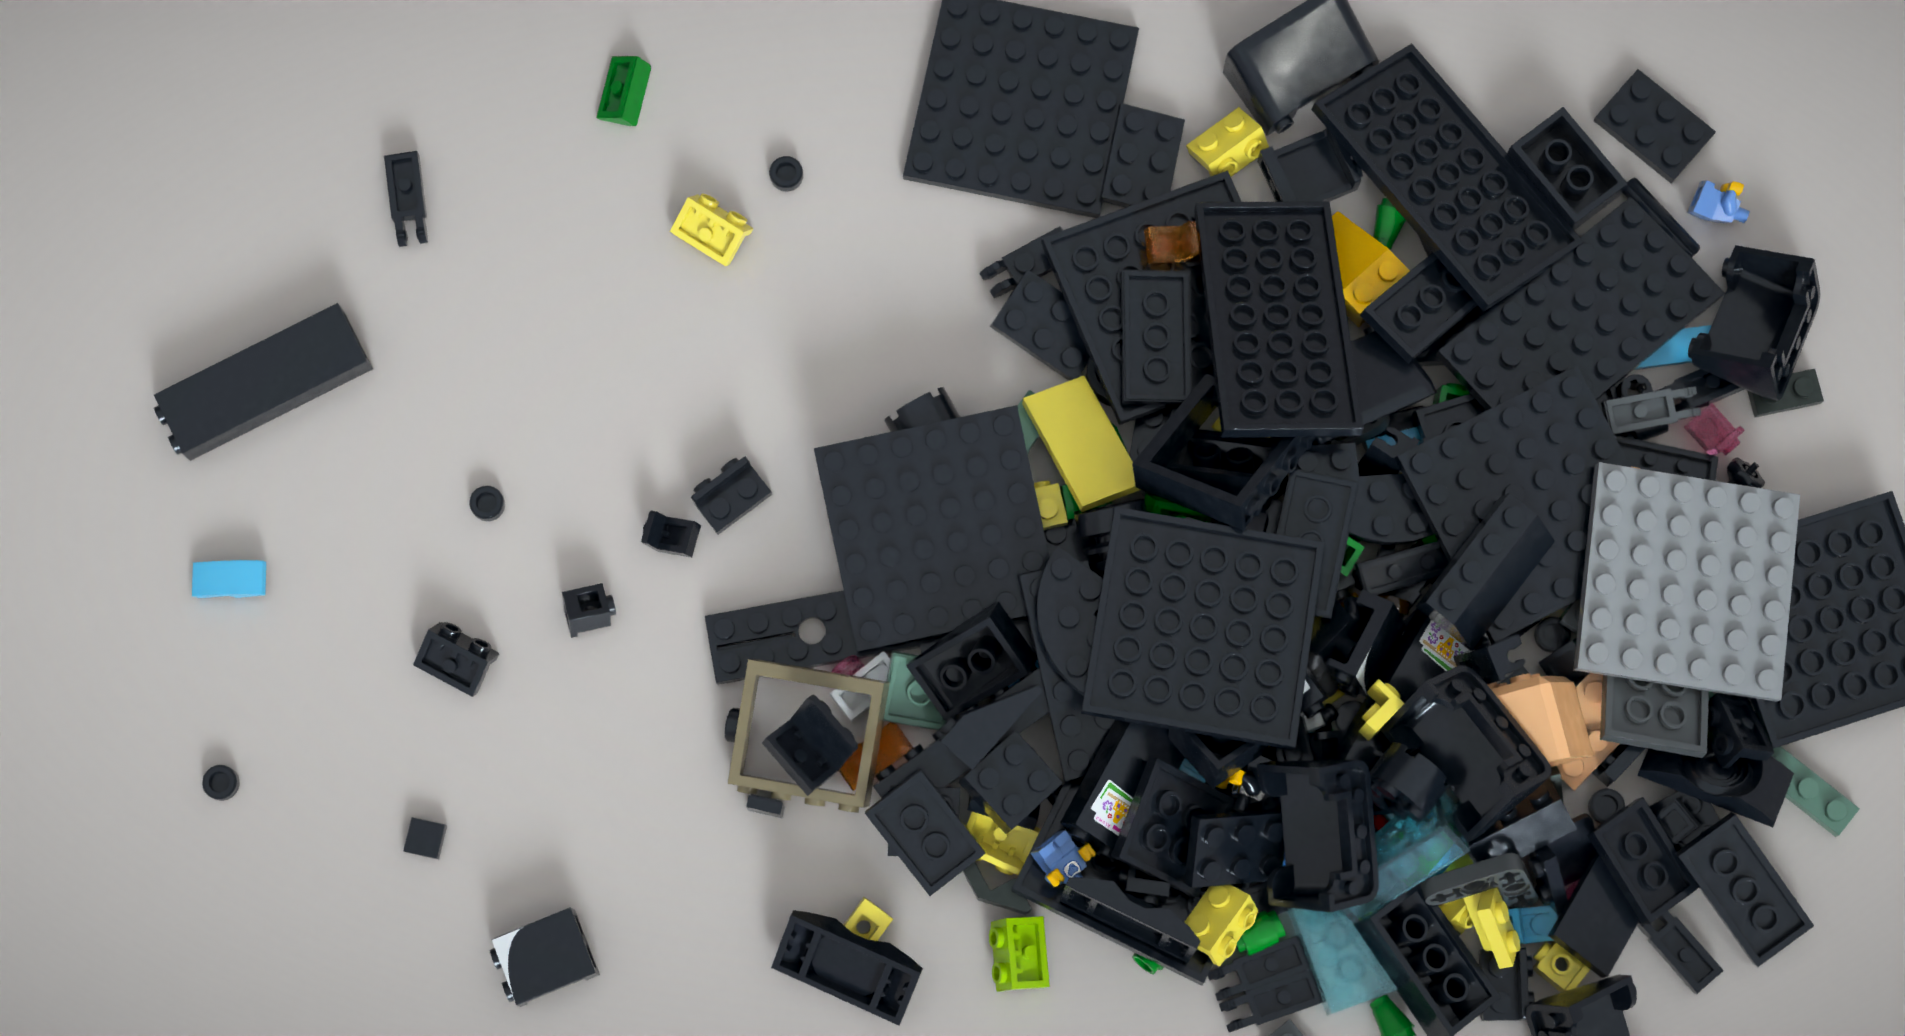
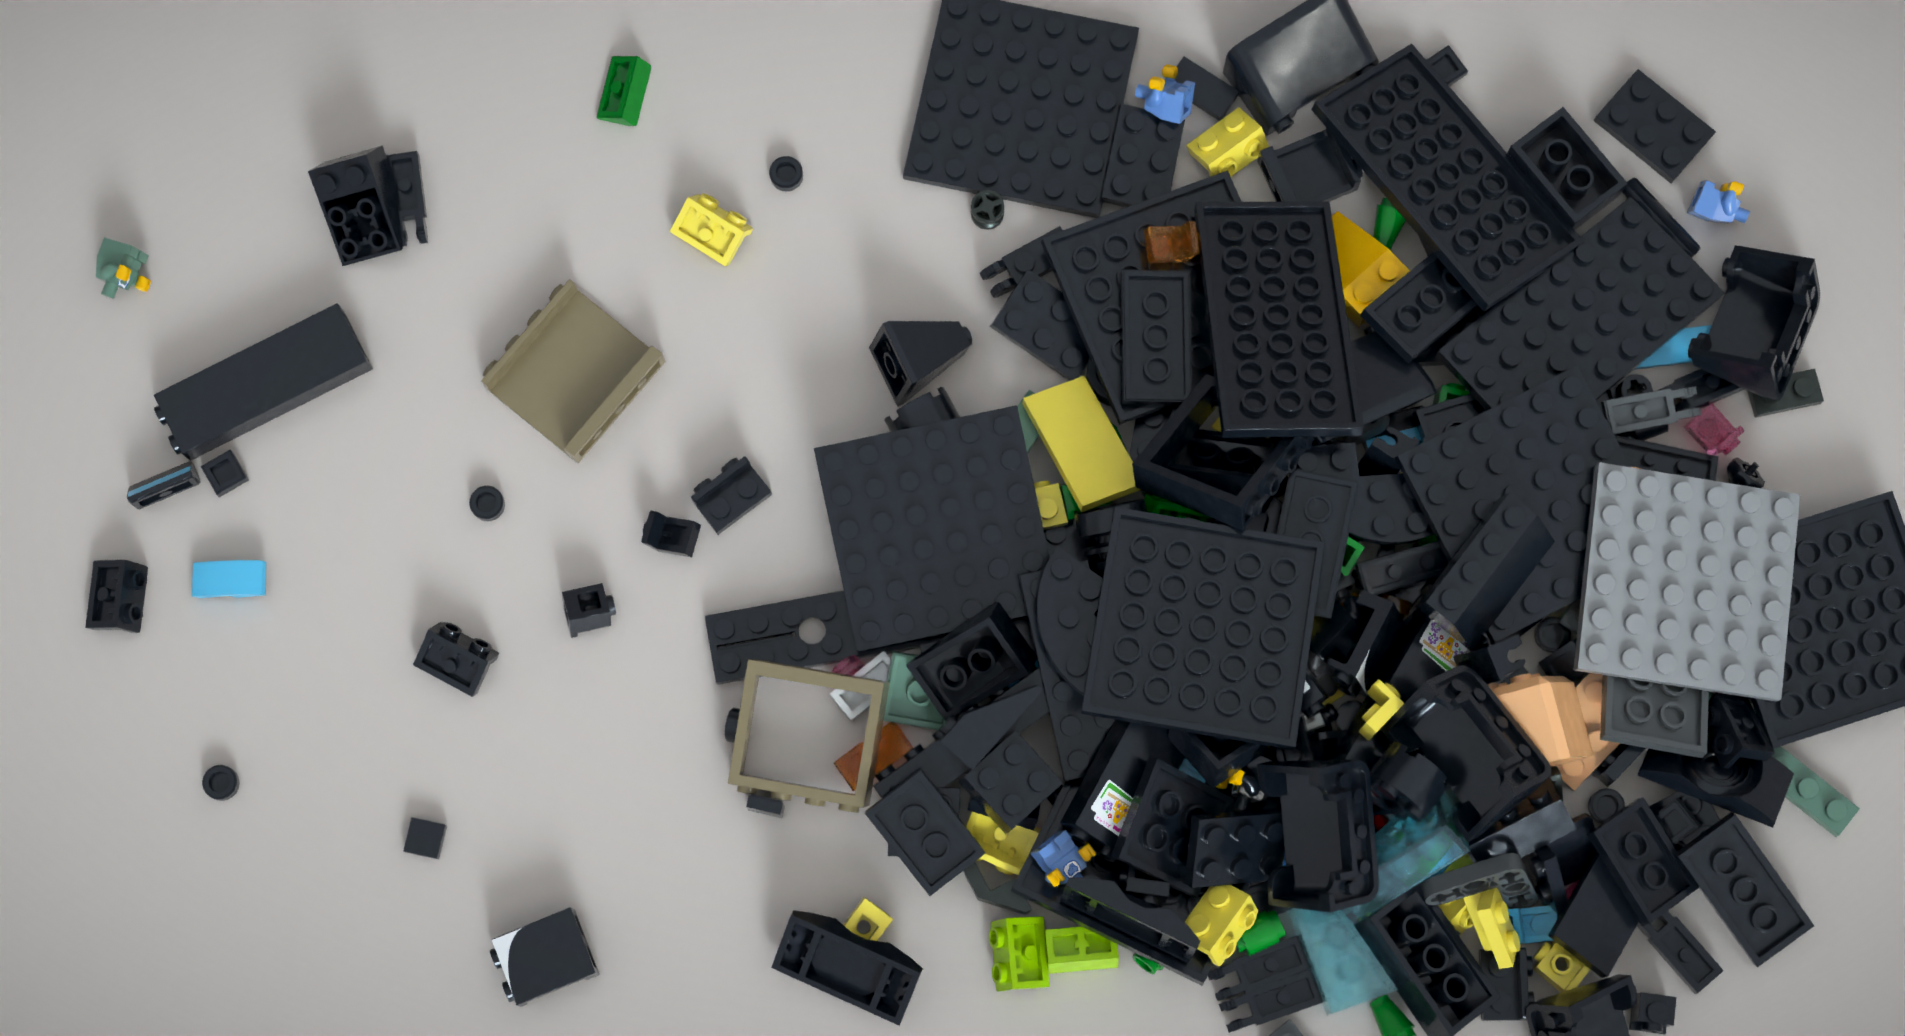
(116, 595): none -> black bracket
(119, 267): none -> sand green piece
(163, 485): none -> black slope
(224, 473): none -> black tile
(359, 204): none -> black slope
(572, 371): none -> dark tan panel
(811, 745): black bracket -> none
(916, 353): none -> black slope
(986, 202): none -> pearl dark grey wheel
(1079, 950): none -> lime hinge
(1166, 97): none -> medium blue piece
(1209, 92): none -> black tile
(1448, 65): none -> black tile
(1652, 1013): none -> black brick

